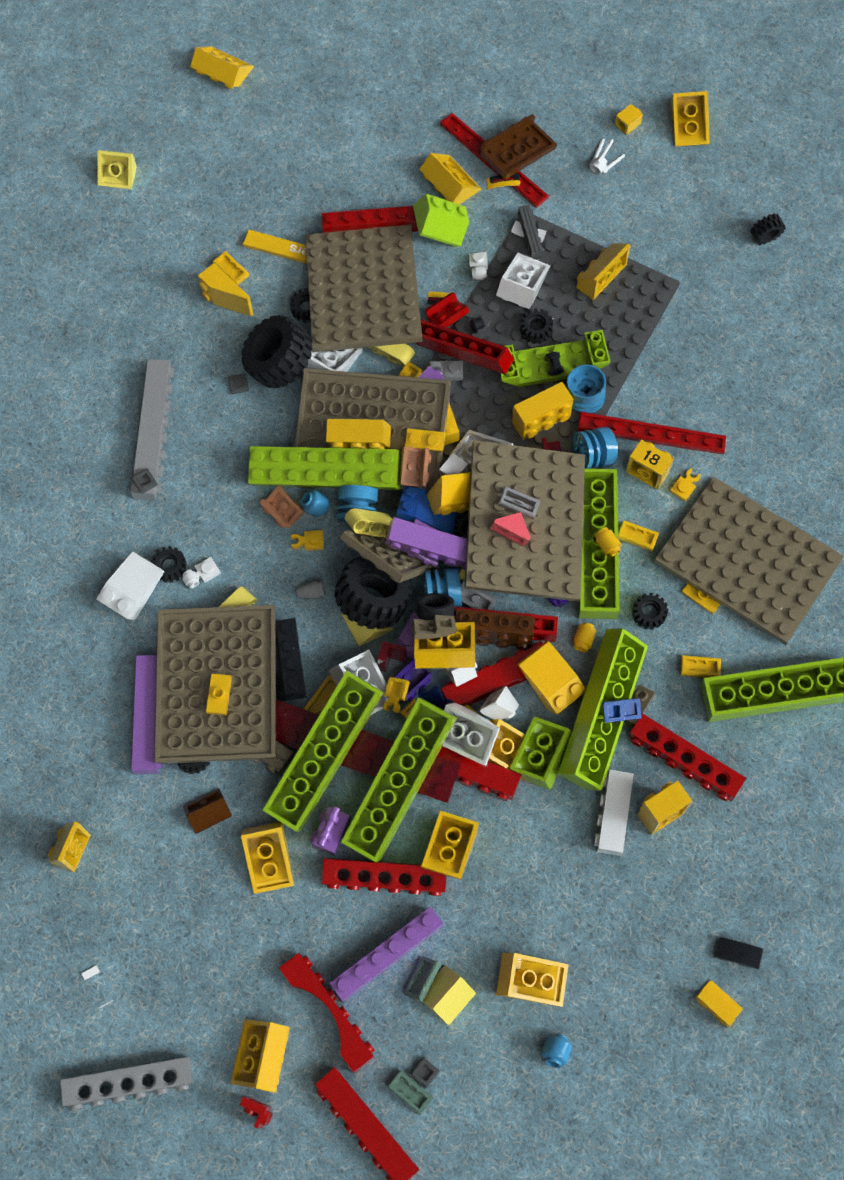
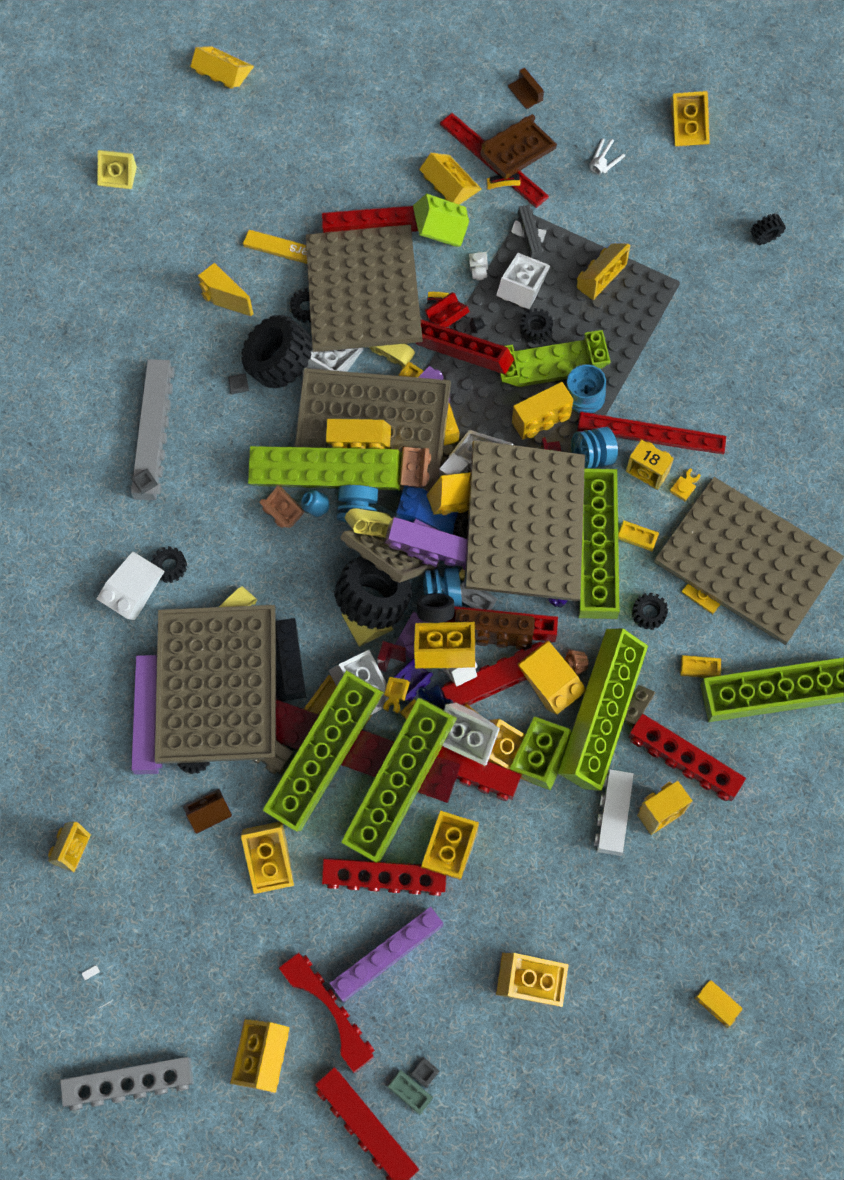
(205, 570): white plate -> none
(219, 694): yellow plate -> none
(231, 267): yellow plate -> none
(255, 1107): red bracket -> none
(311, 540): yellow plate -> none
(312, 590): light grey cone -> none
(331, 830): medium lavender brick -> none
(422, 979): sand green plate -> none
(425, 439): yellow plate -> none
(438, 627): dark tan slope -> none
(448, 995): light yellow slope -> none
(450, 369): light grey hinge -> none
(500, 705): white slope -> none
(512, 527): coral slope -> none
(516, 509): light grey tile -> none
(527, 89): none -> reddish brown panel
(554, 363): black bush -> none
(556, 1051): dark azure head -> none
(577, 661): none -> nougat piece
(584, 637): yellow brick -> none
(608, 542): yellow brick -> none
(621, 710): slope -> none
(628, 119): yellow brick -> none
(739, 953): black slope -> none

